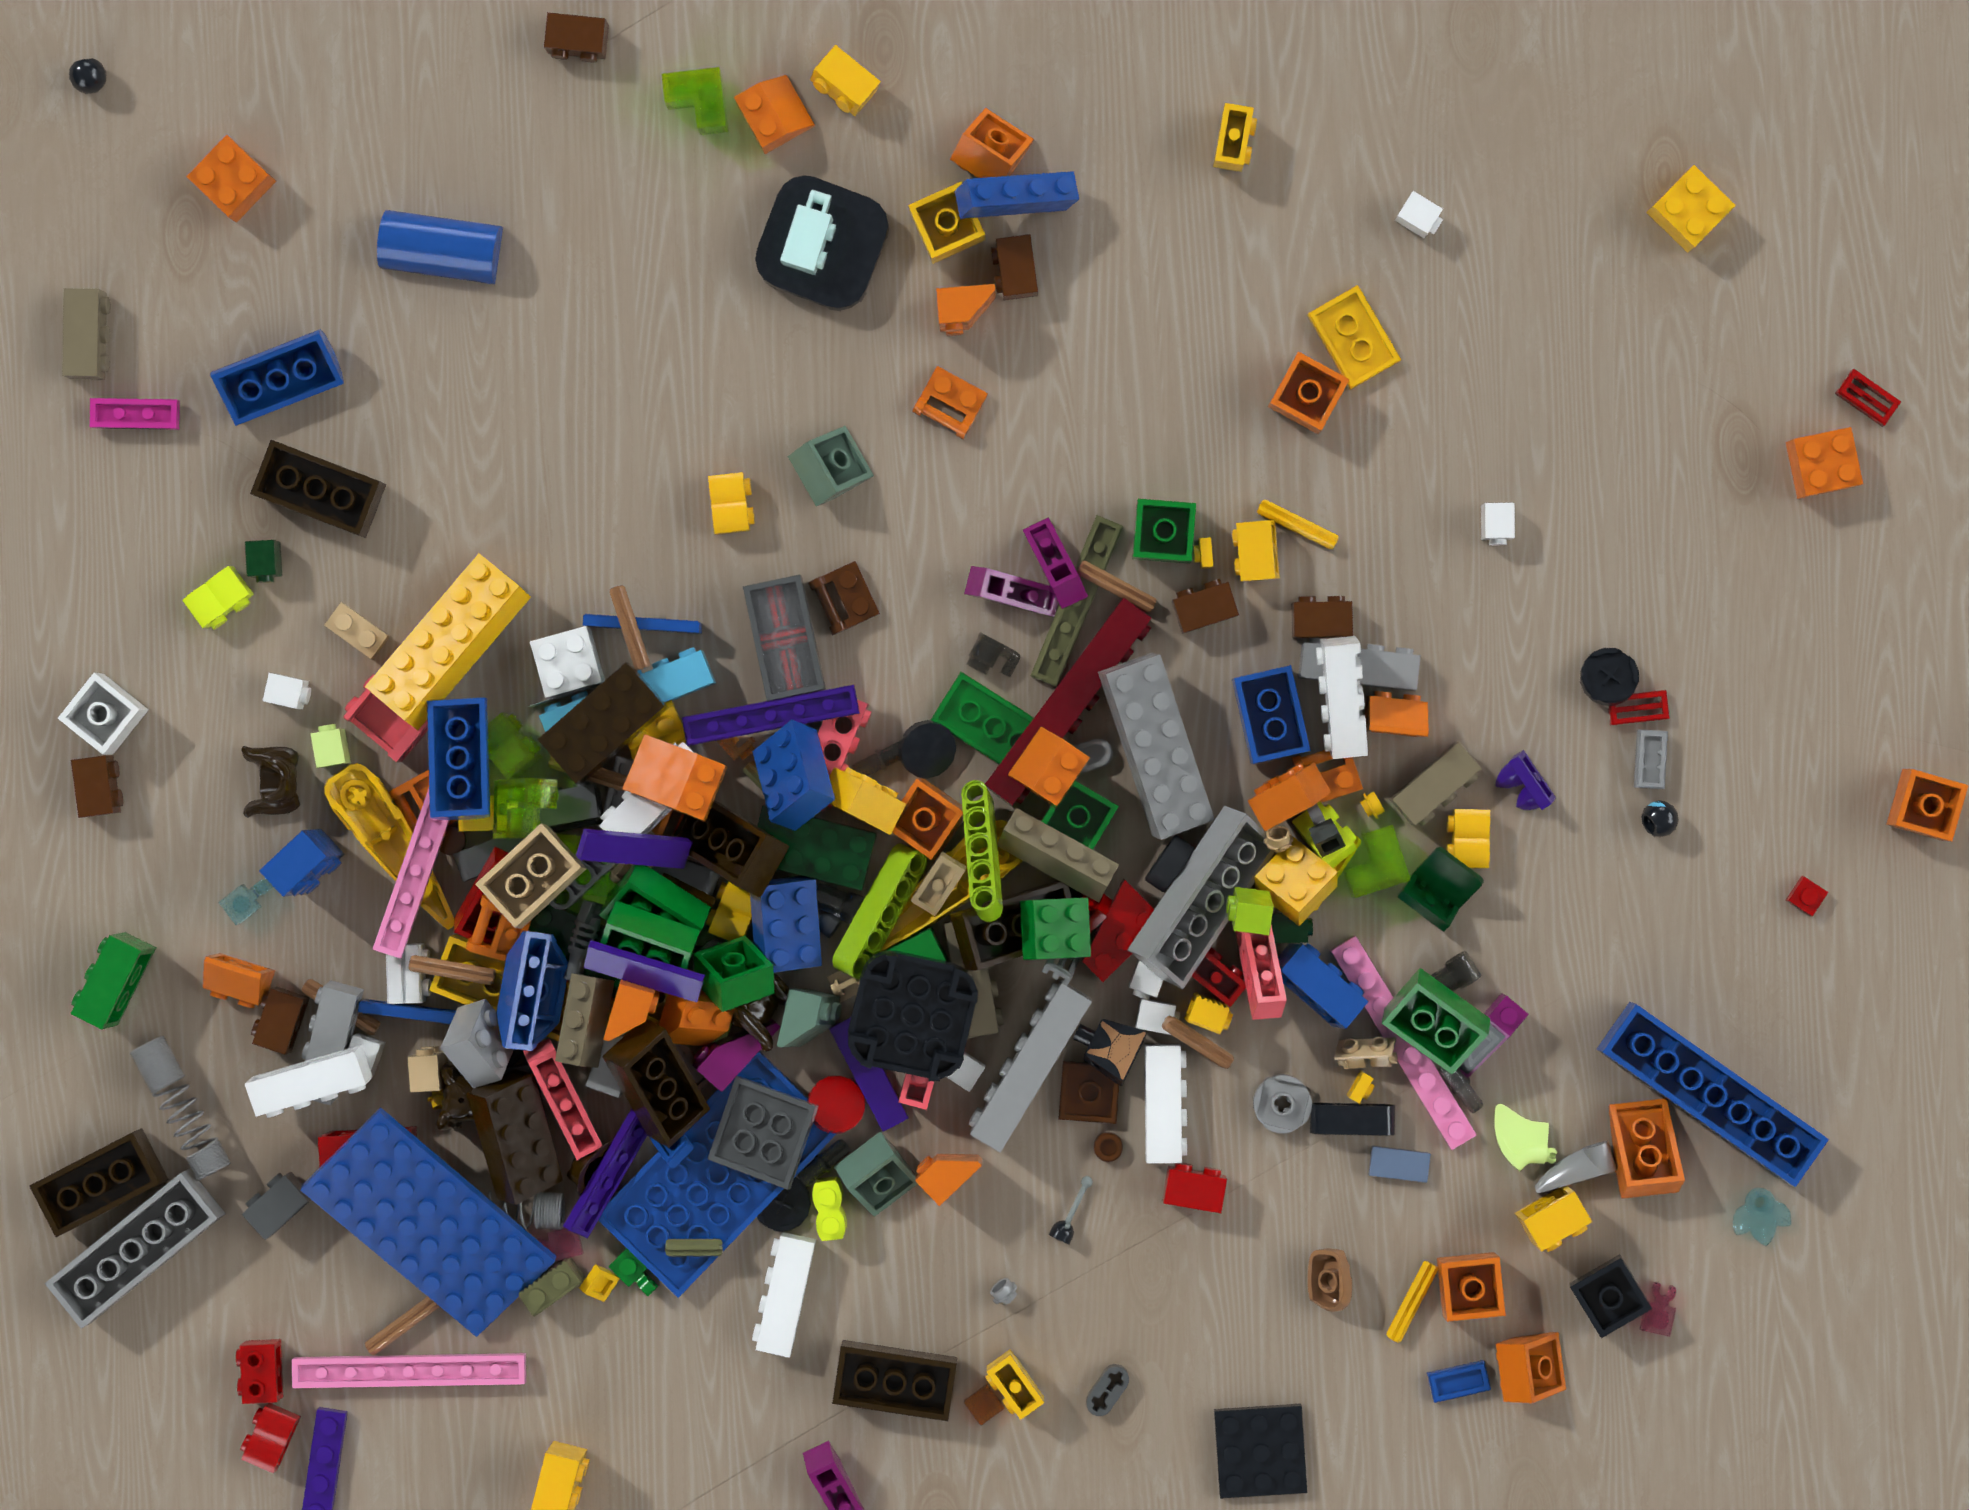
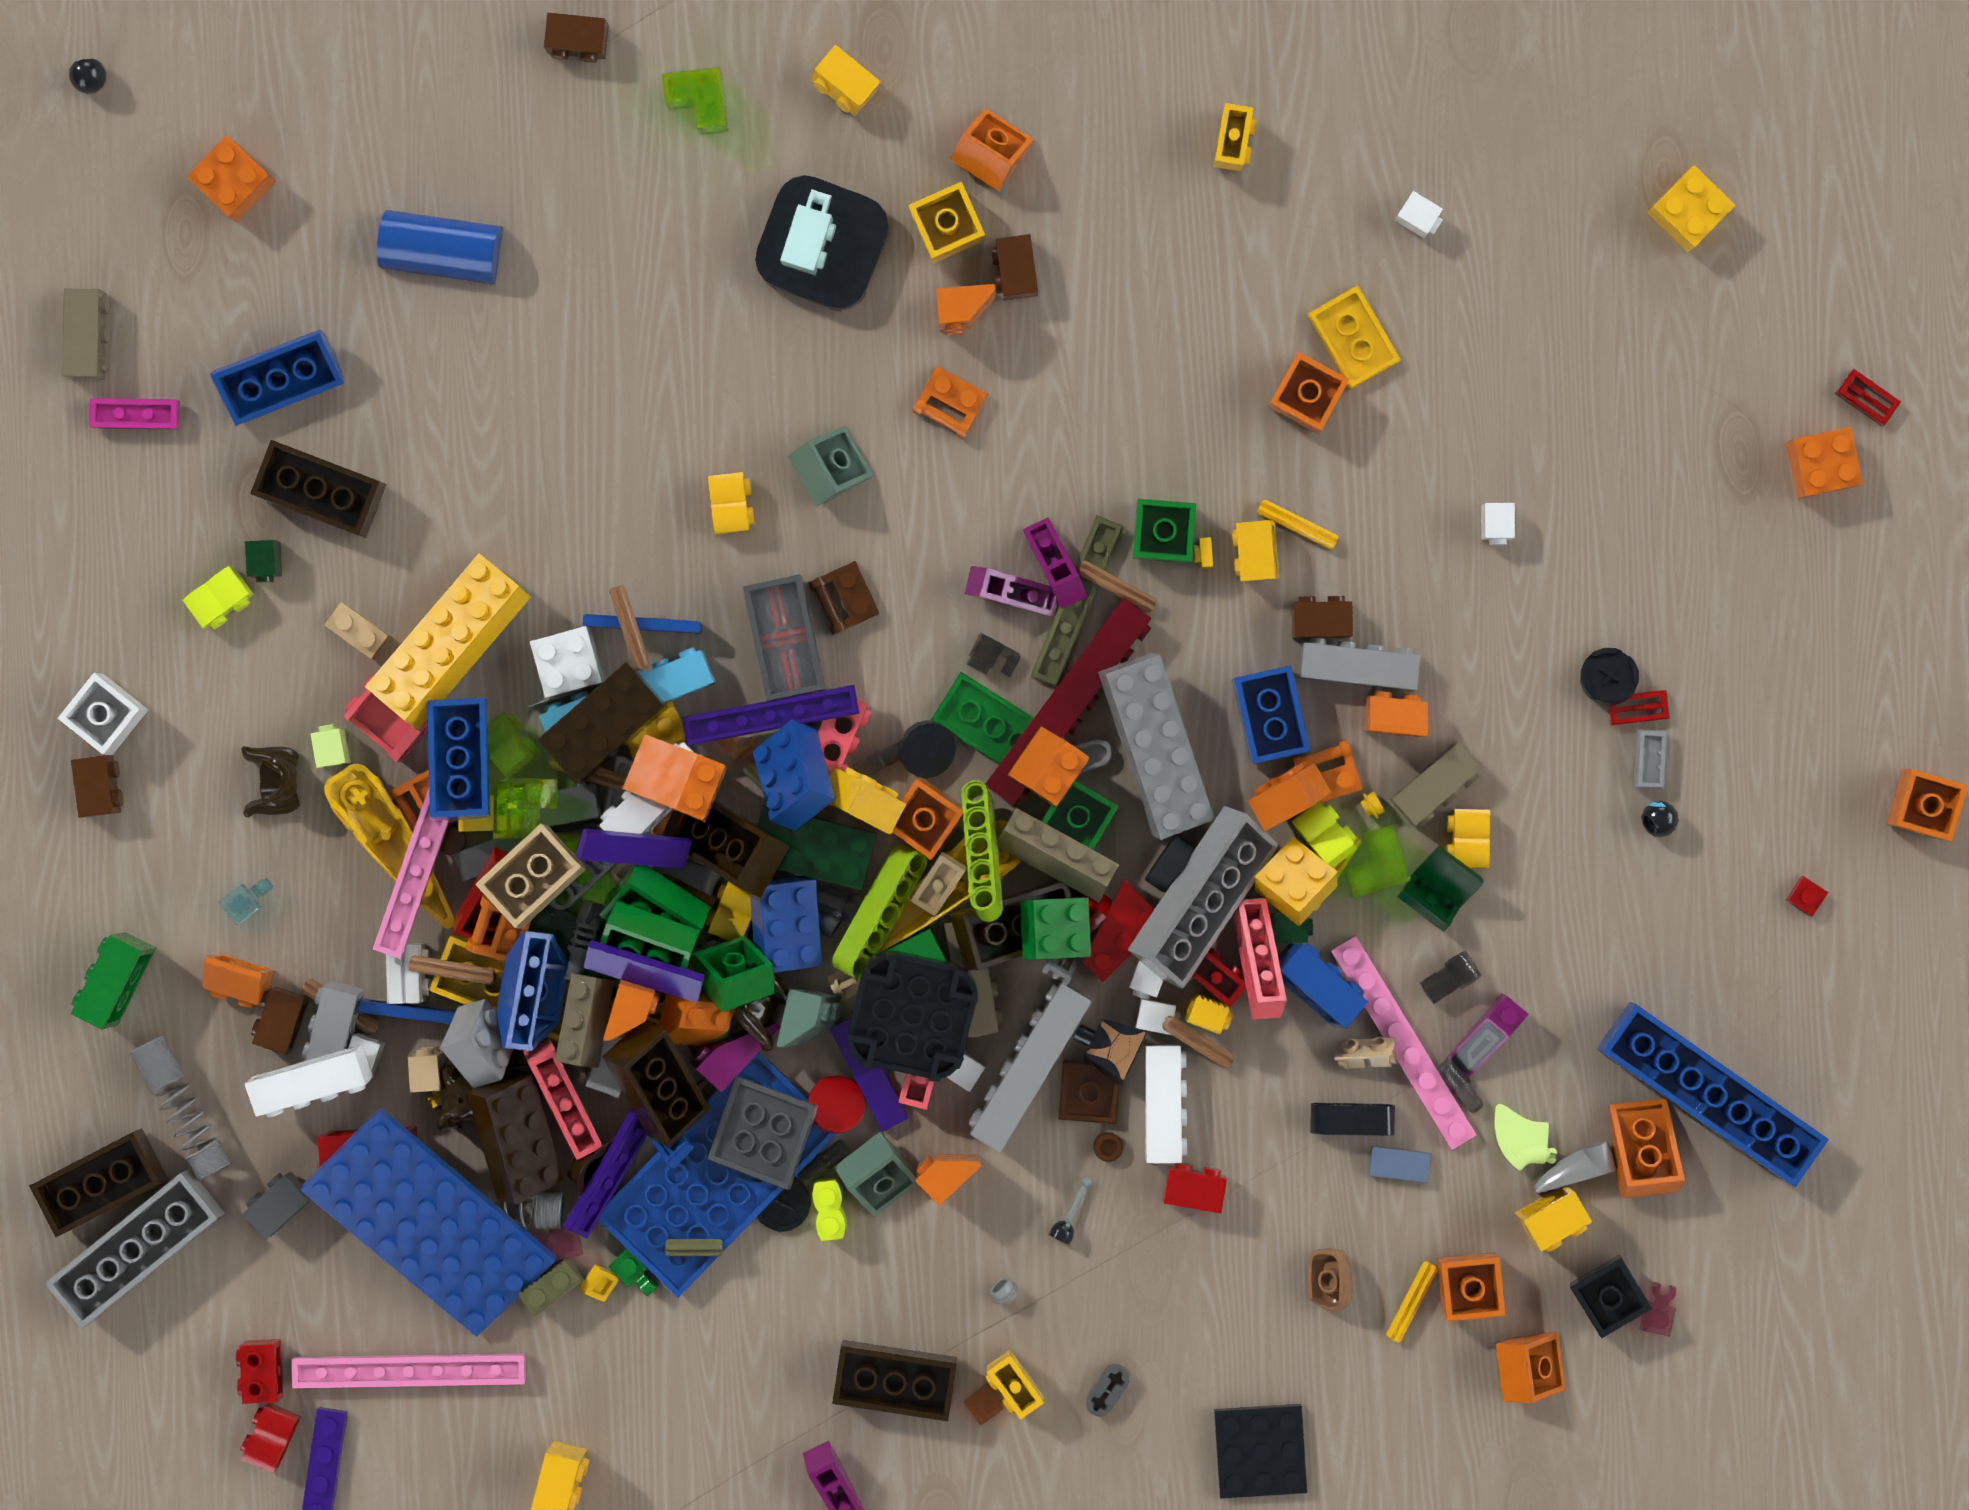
(287, 691): white brick -> none
(302, 863): blue brick -> none
(401, 1325): medium nougat axle -> none
(774, 112): orange slope -> none
(785, 1294): white brick -> none
(1016, 194): blue brick -> none
(1205, 606): reddish brown brick -> none
(1250, 910): lime brick -> none
(1278, 838): tan plate -> none
(1292, 1117): light grey plate -> none
(1324, 833): pearl dark grey piece -> none
(1343, 697): white wedge -> none
(1361, 1087): yellow plate -> none
(1436, 1021): green brick -> none
(1458, 1381): blue tile -> none
(1522, 771): dark purple tile -> none
(1761, 1220): clear light blue plate -> none

